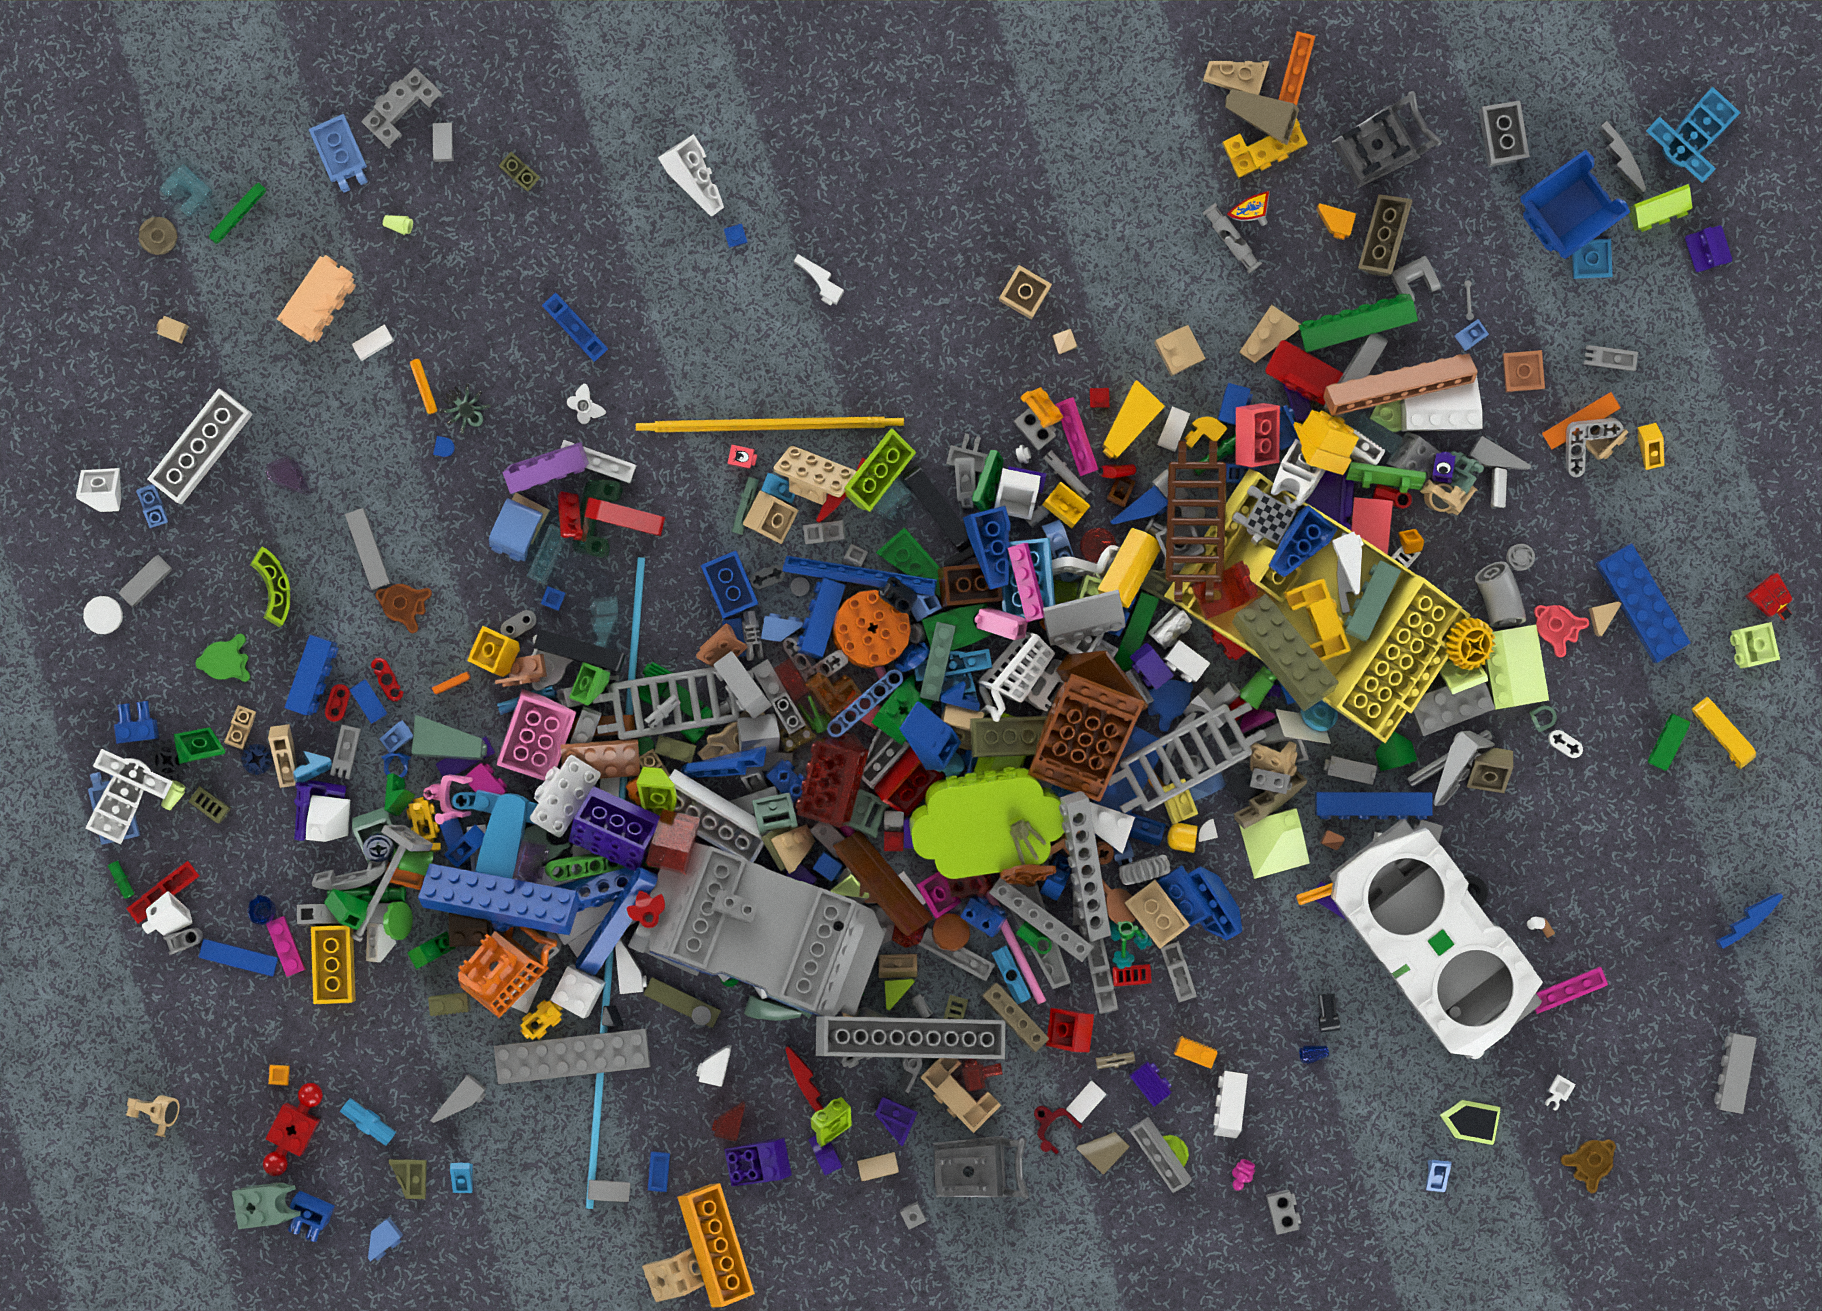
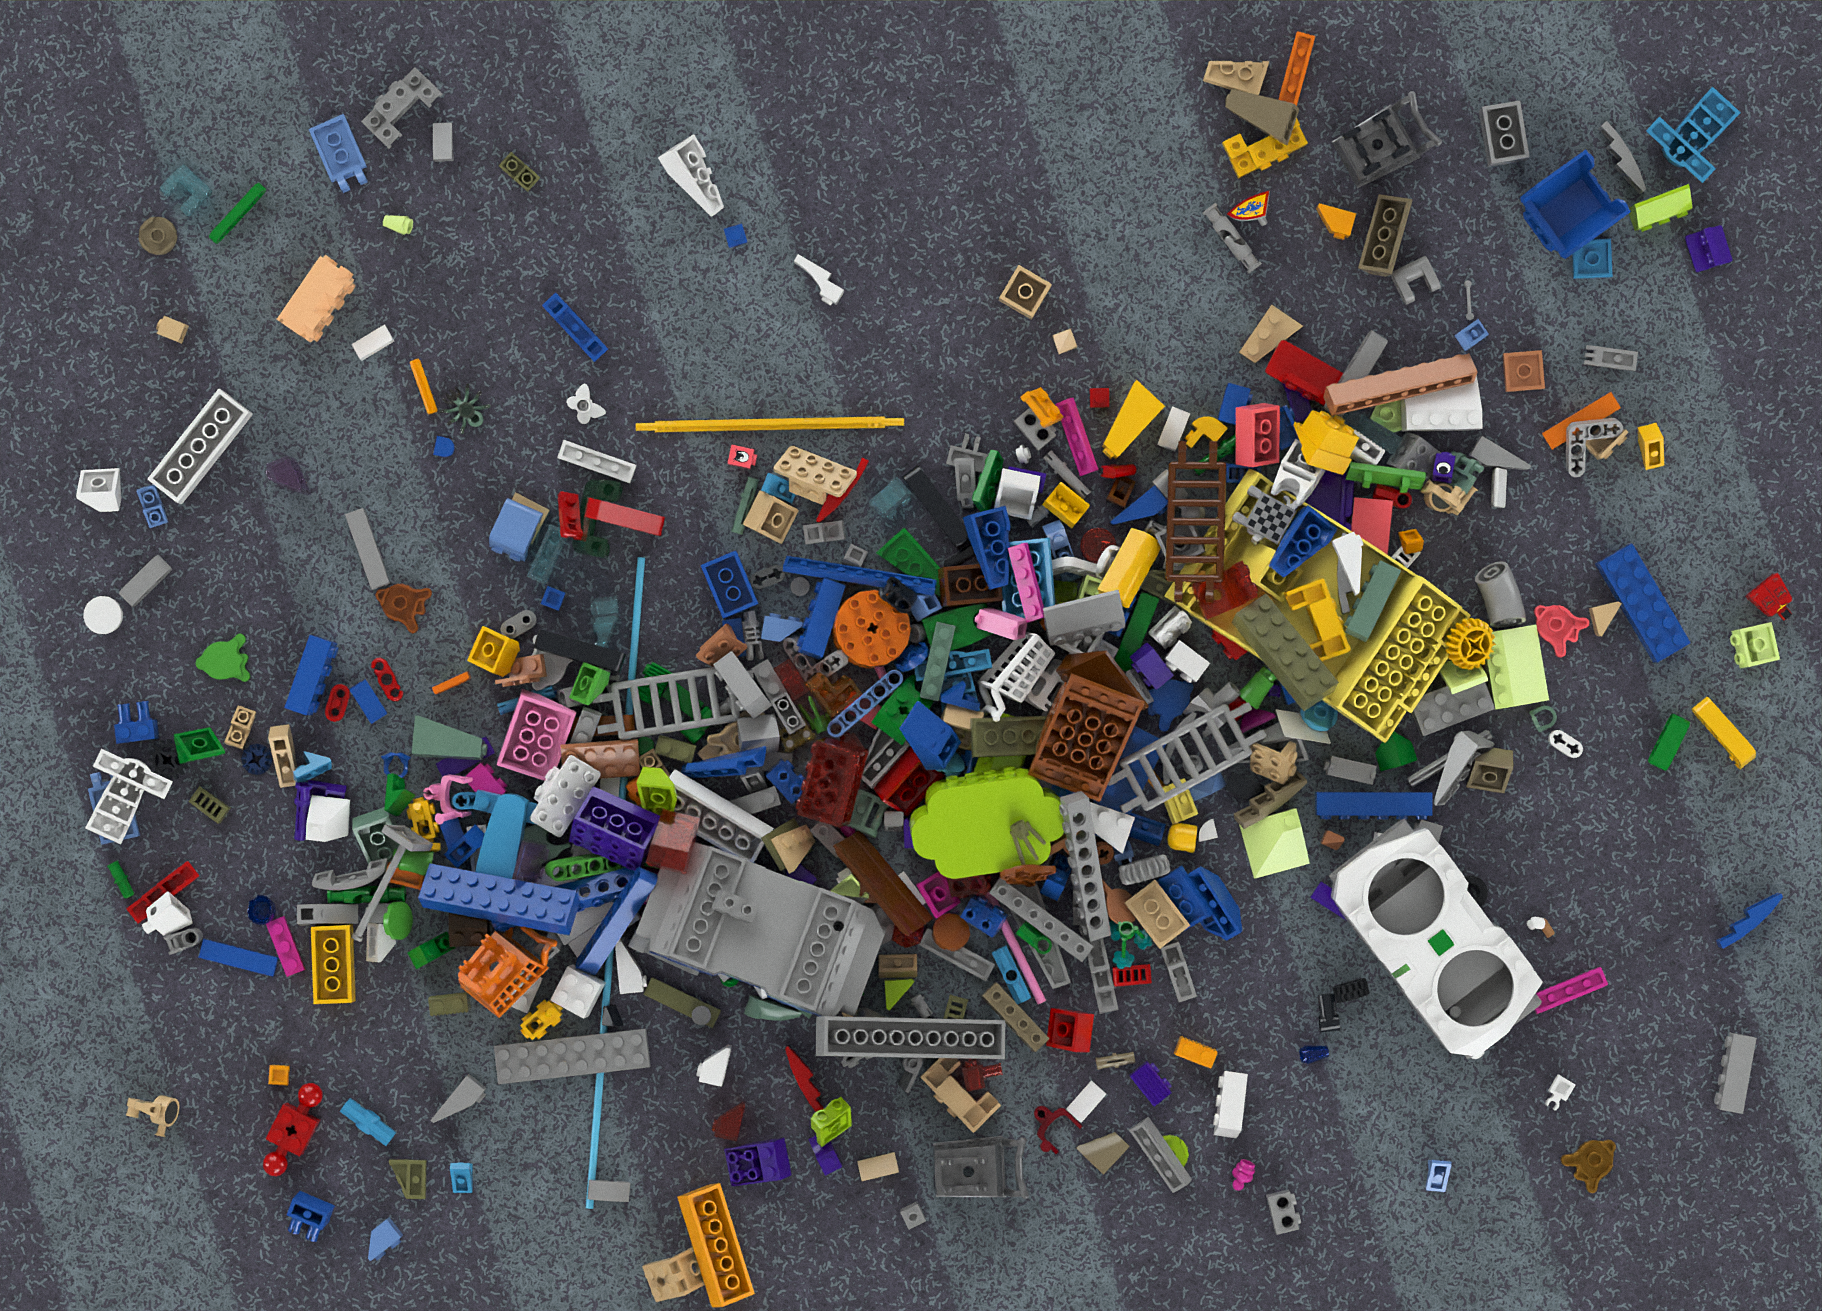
(174, 794): yellowish green cone -> none
(262, 1205): sand green brick -> none
(276, 583): lime brick -> none
(345, 751): light grey hinge -> none
(346, 908): green slope -> none
(371, 851): dark blue gear -> none
(396, 737): medium blue slope -> none
(545, 467): medium lavender wedge -> none
(646, 906): red plate -> none
(658, 1171): blue tile -> none
(662, 711): light grey pin -> none
(772, 807): sand green plate -> none
(828, 866): blue slope -> none
(879, 471): lime slope -> none
(893, 841): red plate -> none
(896, 1118): dark purple wing -> none
(1179, 350): tan slope -> none
(1270, 781): light grey hinge -> none
(1314, 894): light orange axle -> none
(1351, 990): none -> black tyre
(1357, 322): green brick -> none
(1472, 1121): black tile -> none
(1520, 557): light grey wheel -> none

